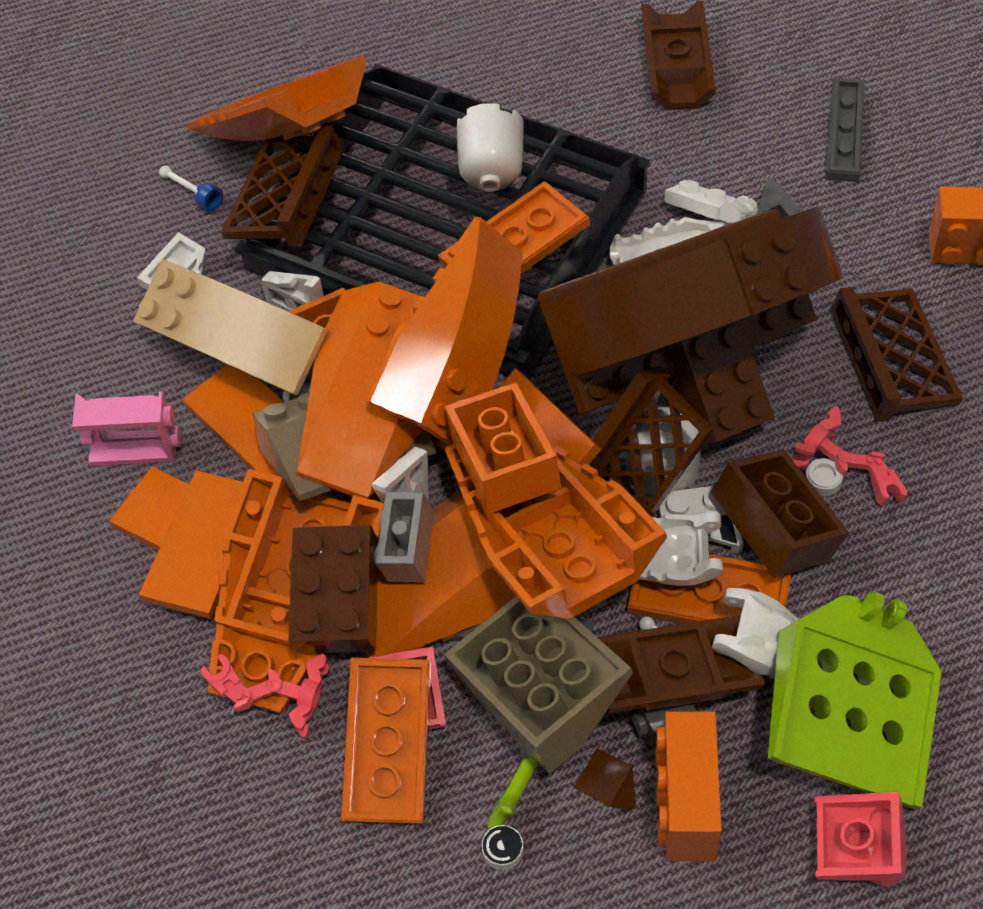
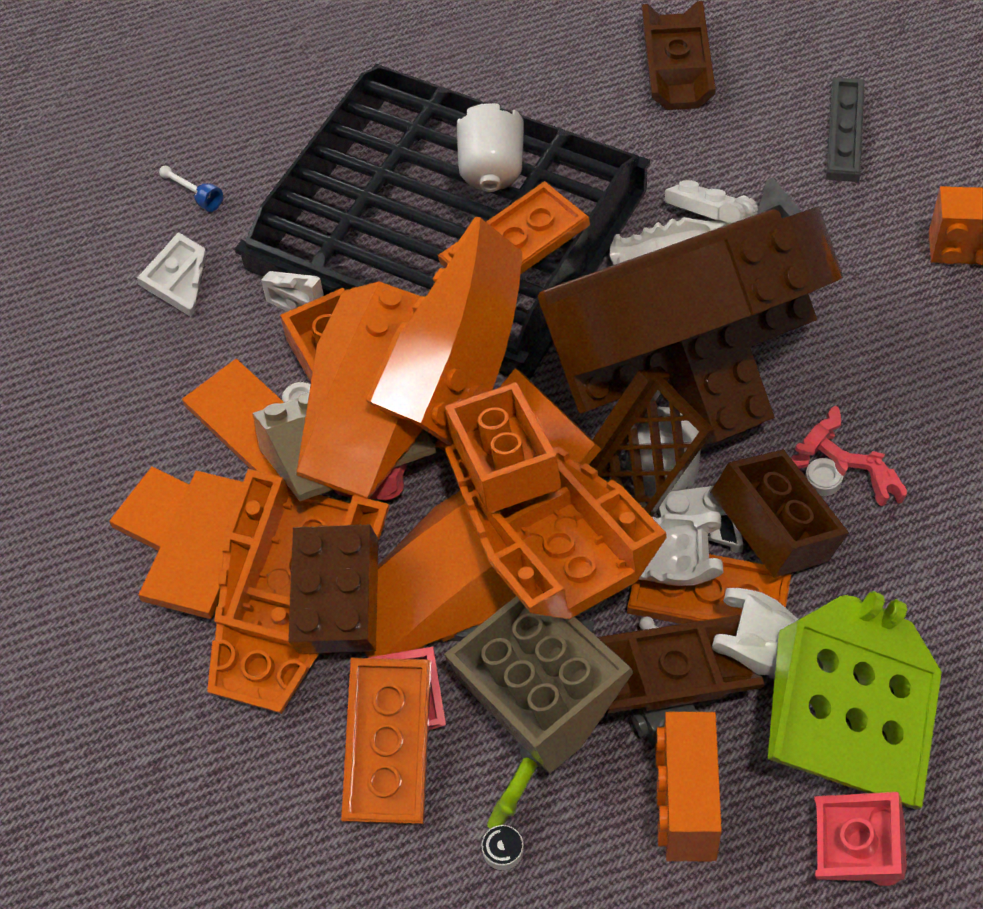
(127, 429): bright pink window -> none
(230, 326): tan slope -> none
(287, 107): orange wedge -> none
(304, 190): reddish brown fence -> none
(307, 695): coral piece -> none
(404, 537): light grey brick -> none
(406, 475): white wing -> none
(608, 781): reddish brown sticker -> none
(869, 353): reddish brown fence -> none

